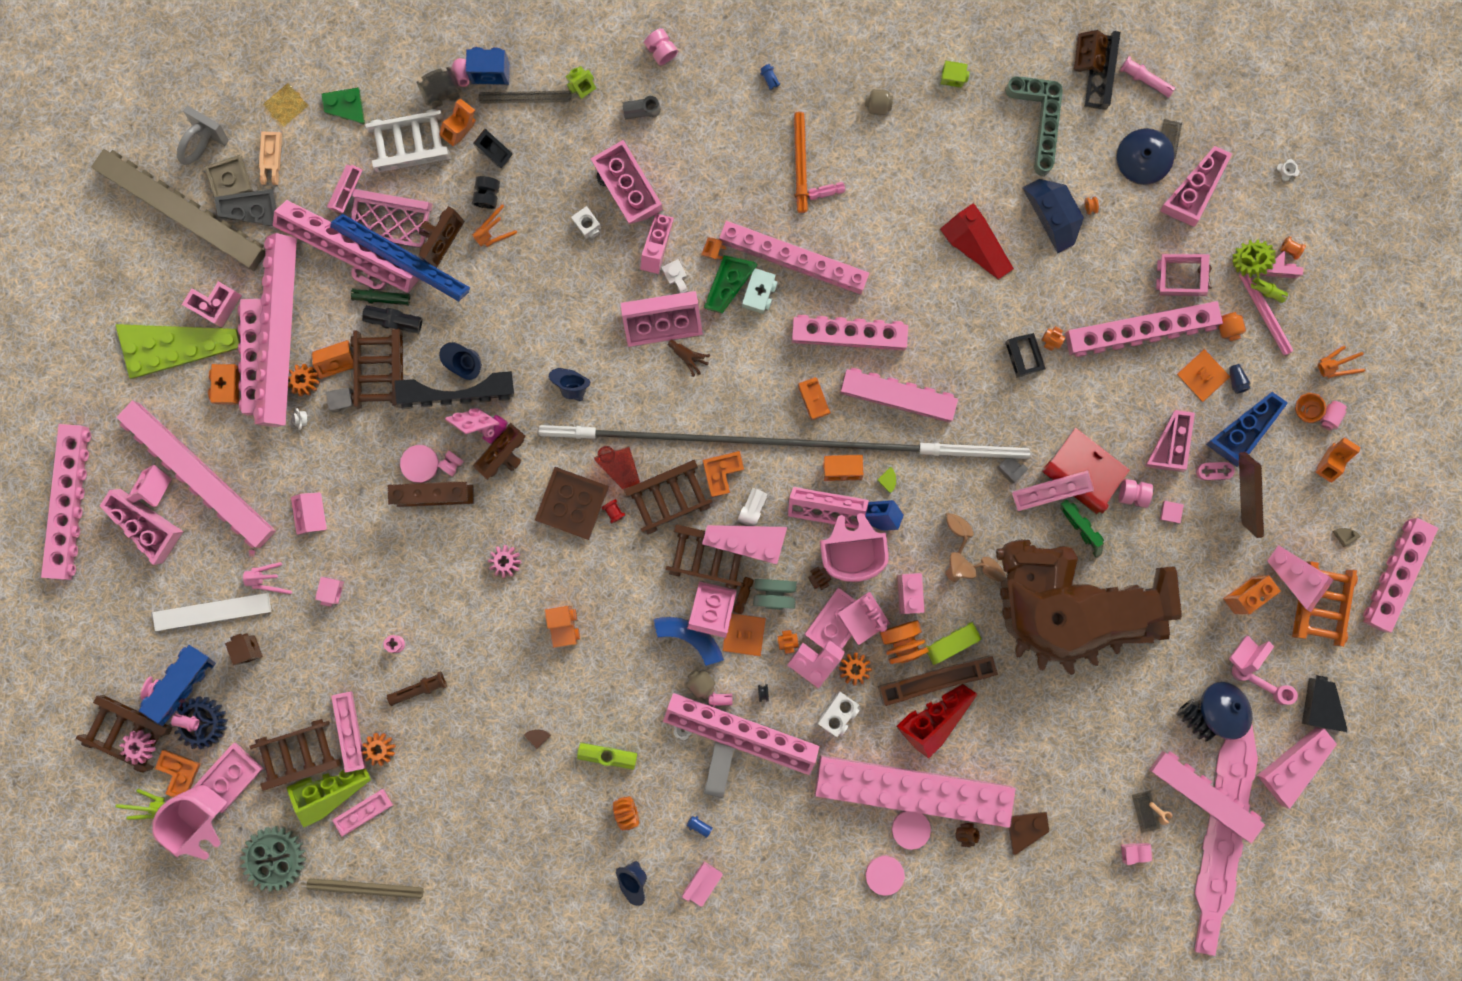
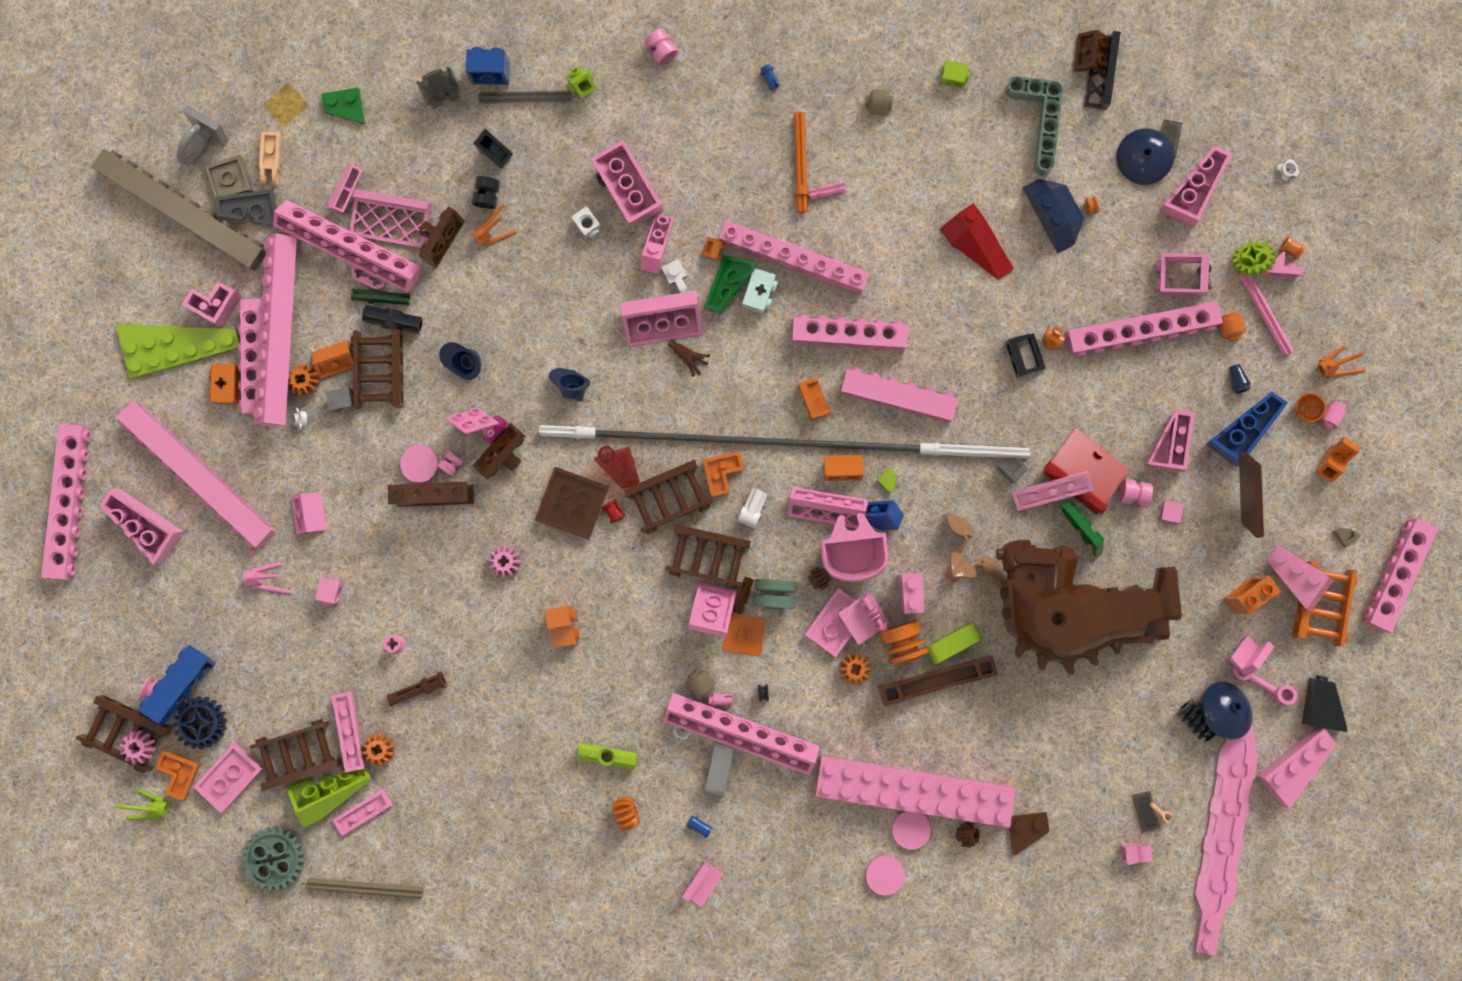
(150, 486): bright pink panel -> none
(187, 821): bright pink piece -> none
(188, 723): bright pink pin -> none
(211, 612): white tile -> none
(243, 649): reddish brown brick -> none
(400, 257): blue tile -> none
(414, 393): black arch -> none
(420, 155): white fence -> none
(458, 124): orange brick -> none
(459, 71): bright pink cone -> none
(537, 737): reddish brown tile -> none
(631, 882): dark blue piece -> none
(638, 108): dark grey piece -> none
(701, 641): blue brick -> none
(750, 541): bright pink wing -> none
(788, 641): orange gear -> none
(816, 666): bright pink brick -> none
(833, 711): white brick -> none
(934, 725): red wedge -> none
(1140, 73): bright pink pin -> none
(1203, 375): orange piece -> none
(1207, 797): bright pink brick -> none
(1215, 467): bright pink beam -> none
(1269, 290): lime pin -> none

